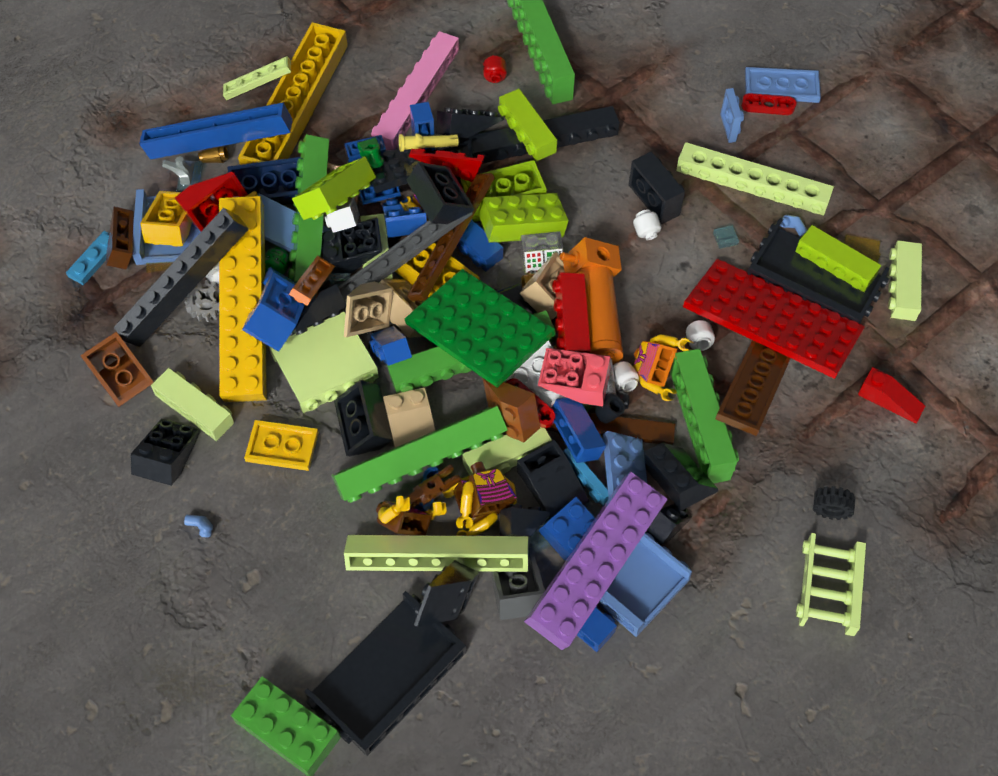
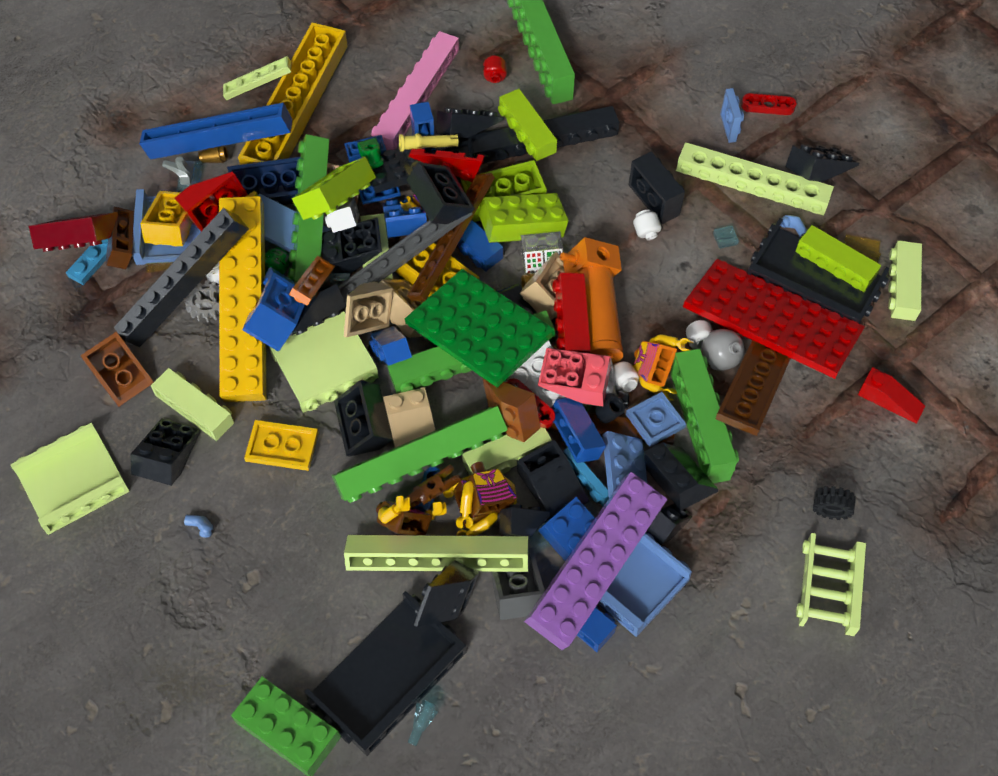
(69, 478): none -> yellowish green panel
(73, 231): none -> dark red slope
(423, 716): none -> clear light blue cone
(655, 419): none -> medium blue plate
(723, 349): none -> light grey cylinder
(798, 84): medium blue tile -> none
(819, 162): none -> black slope

